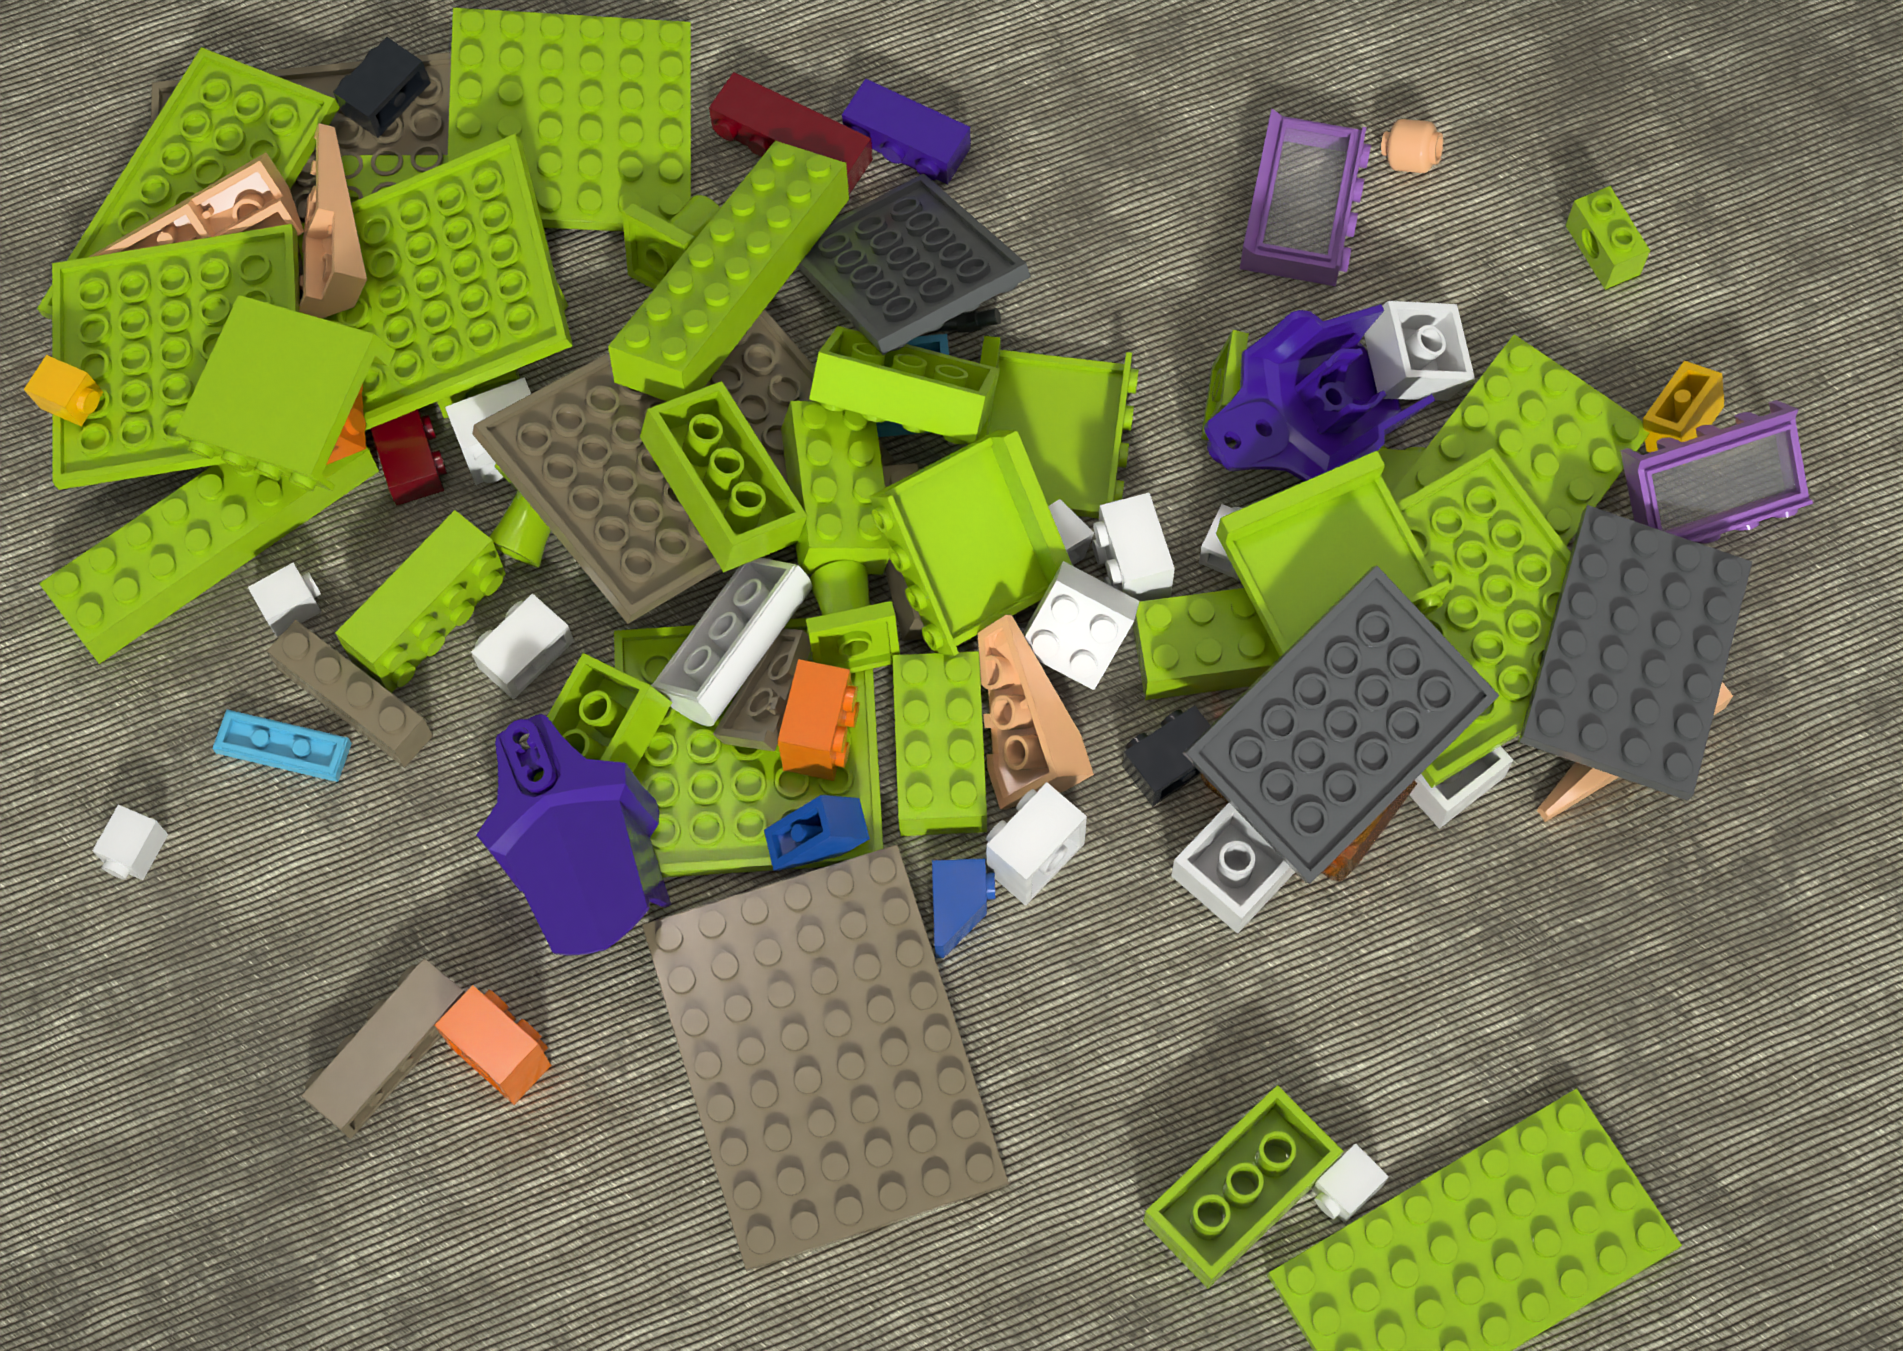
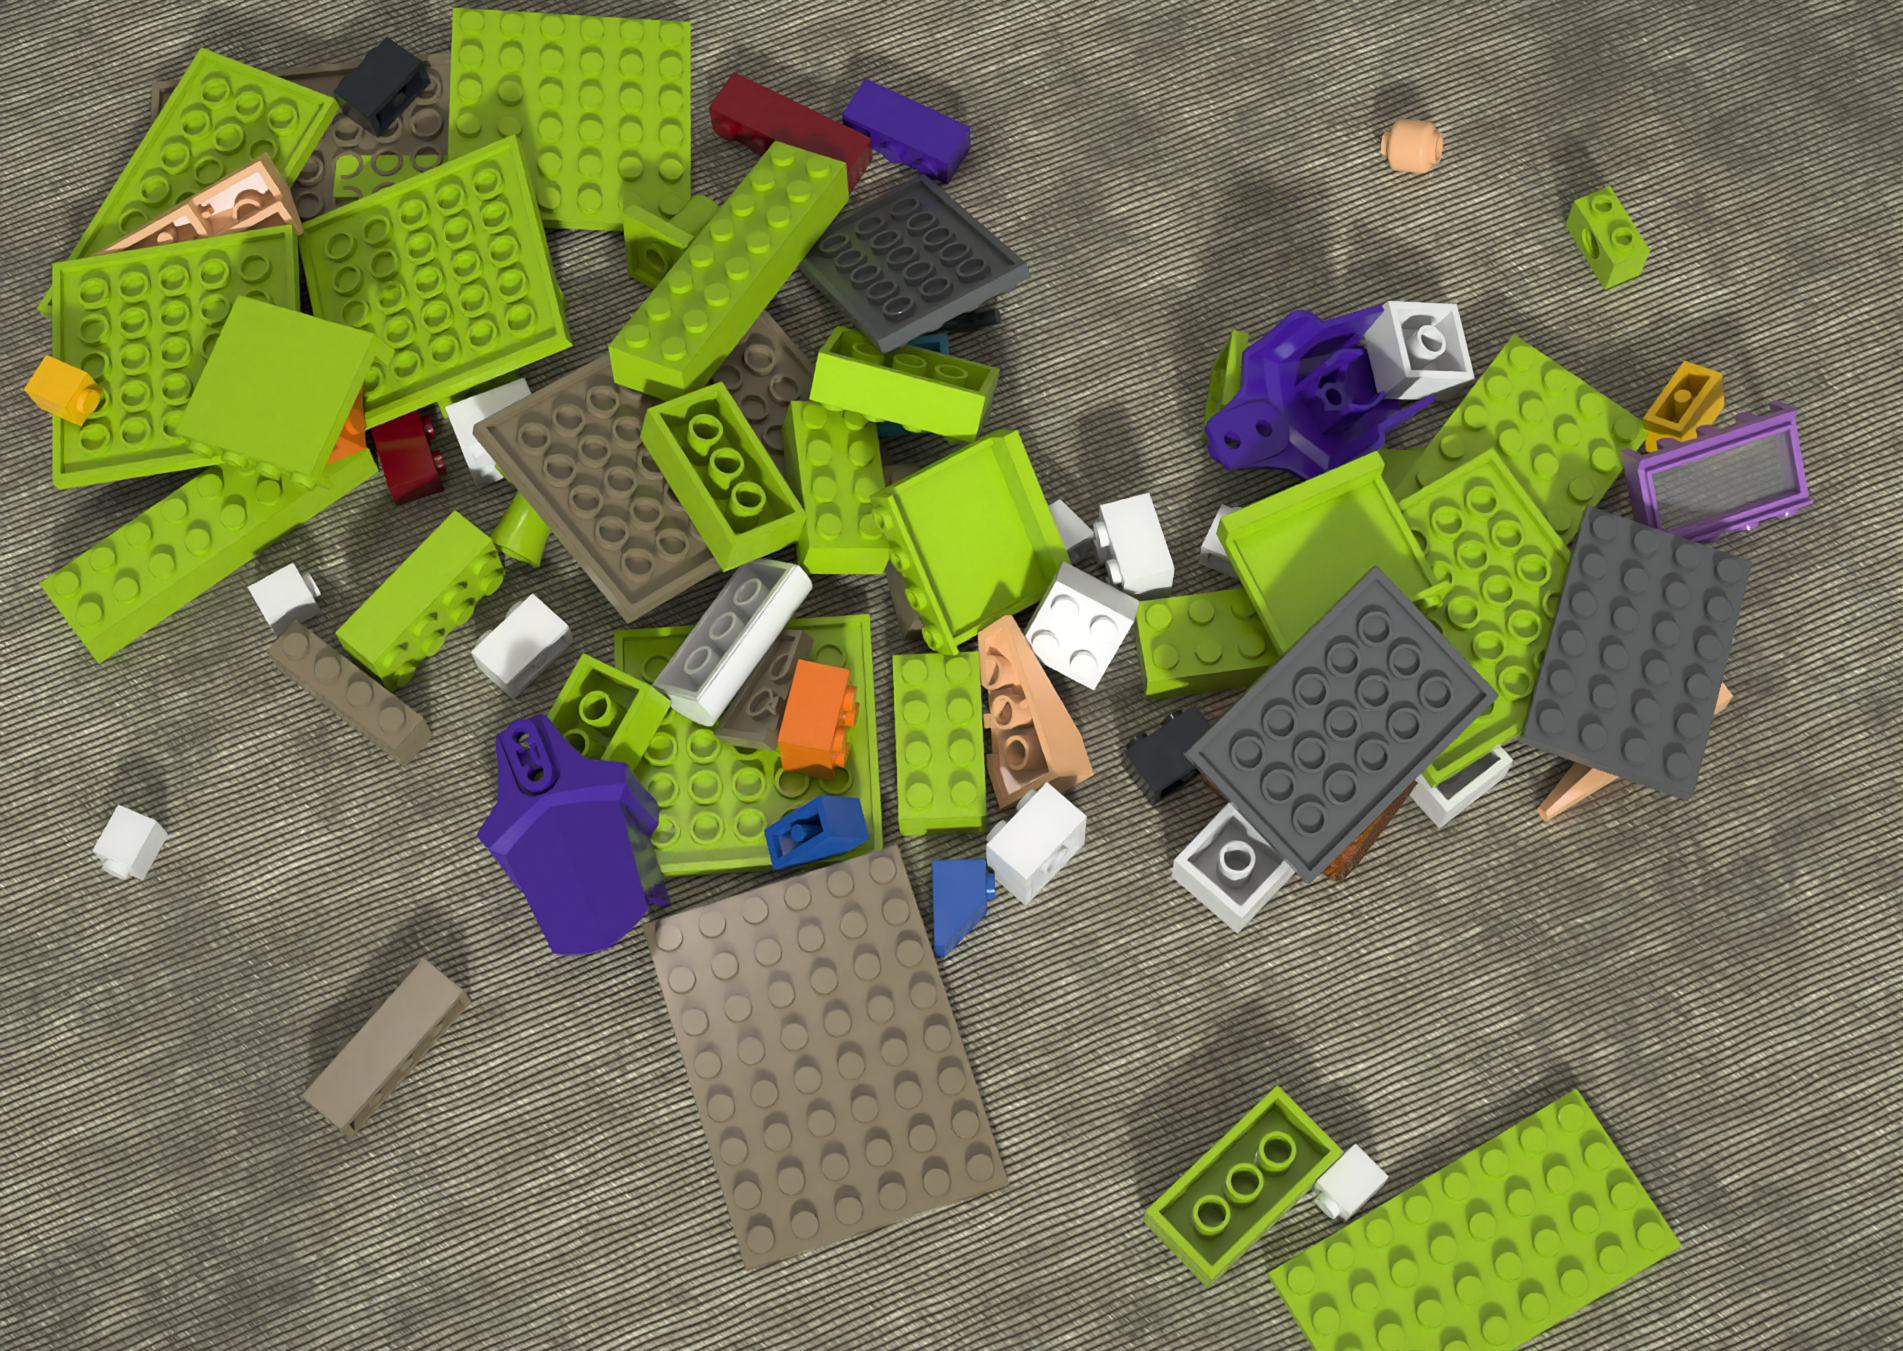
(282, 745): medium azure tile -> none
(330, 244): light nougat wedge -> none
(493, 1044): orange brick -> none
(850, 630): lime plant -> none
(1067, 420): lime panel -> none
(1305, 200): window -> none

